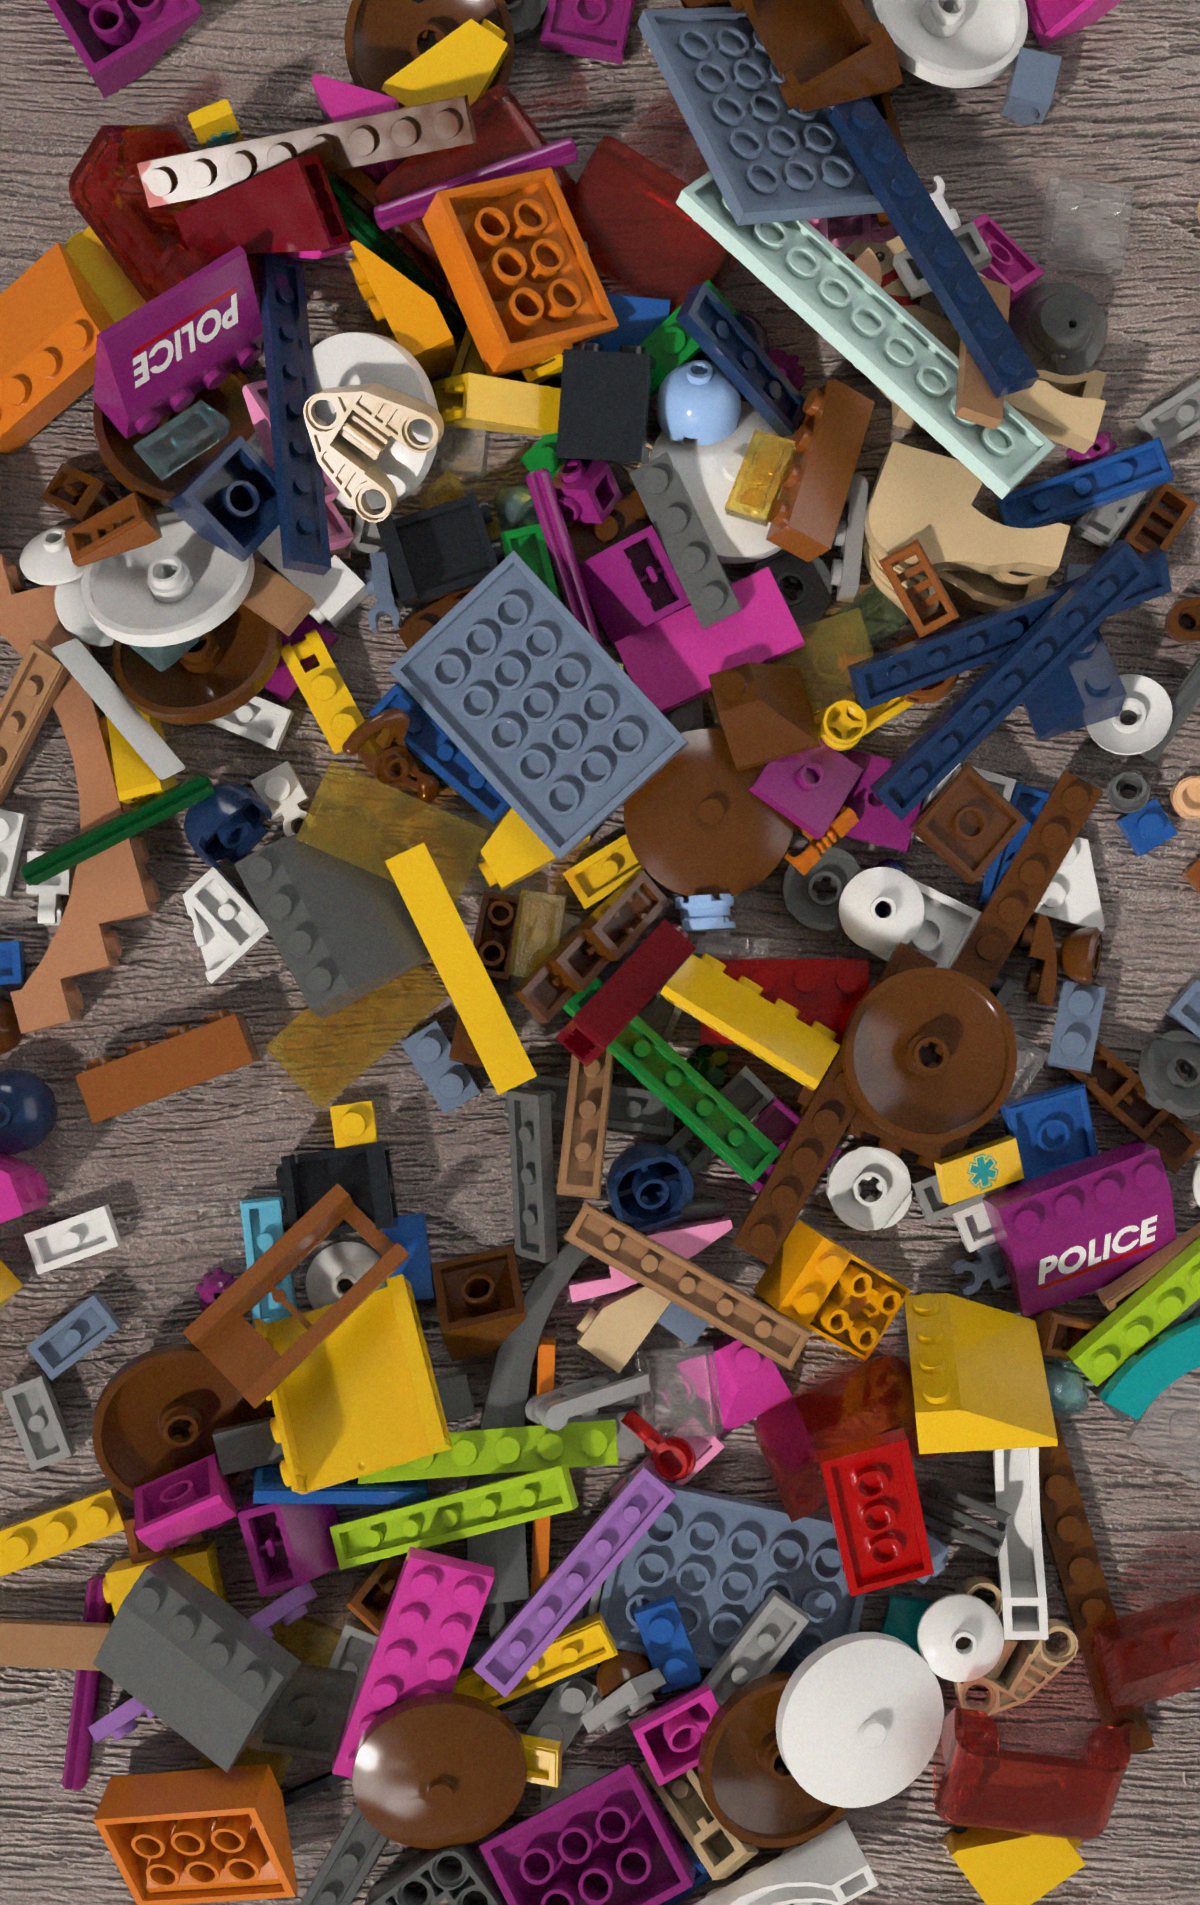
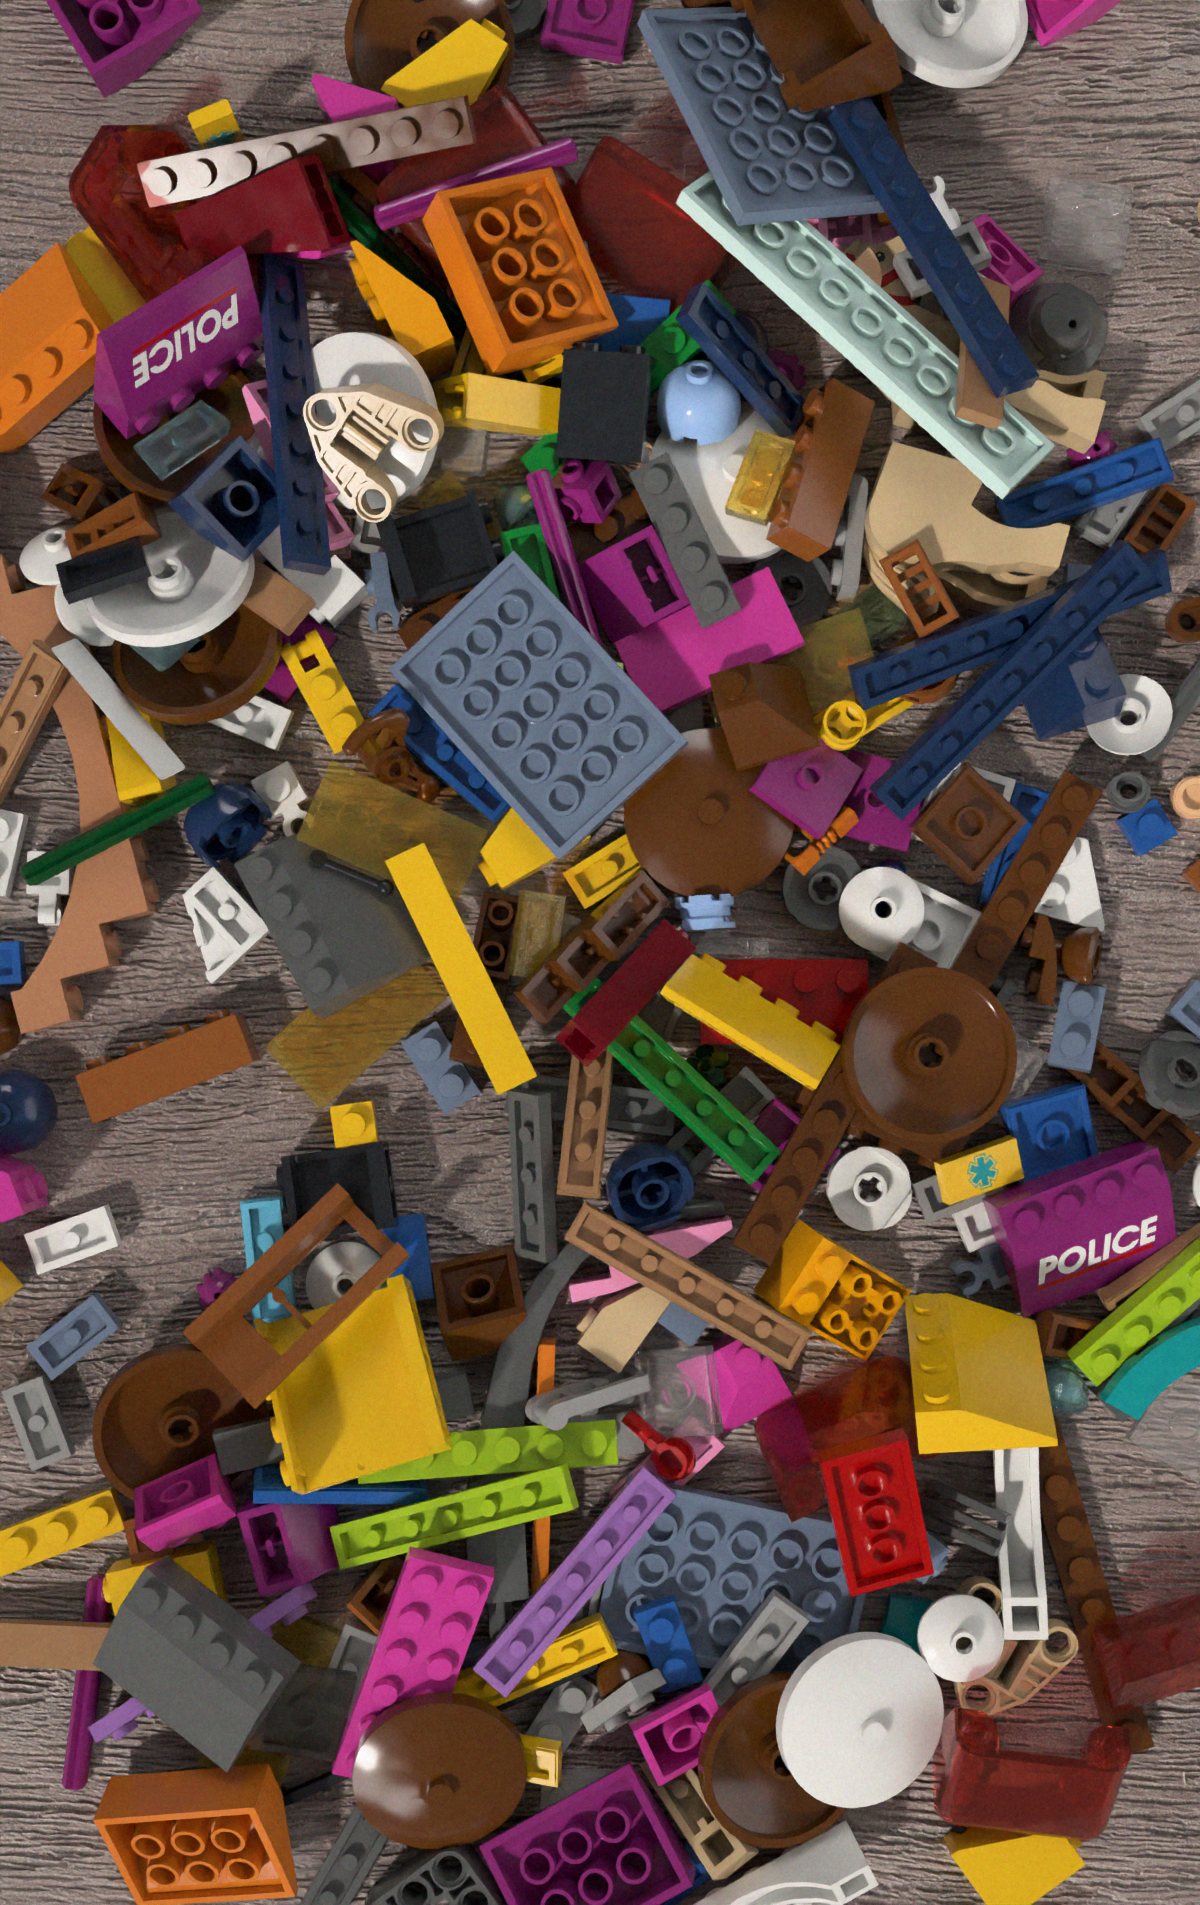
(103, 570): none -> black tile
(319, 859): none -> black hinge
(1031, 86): sand blue brick -> none

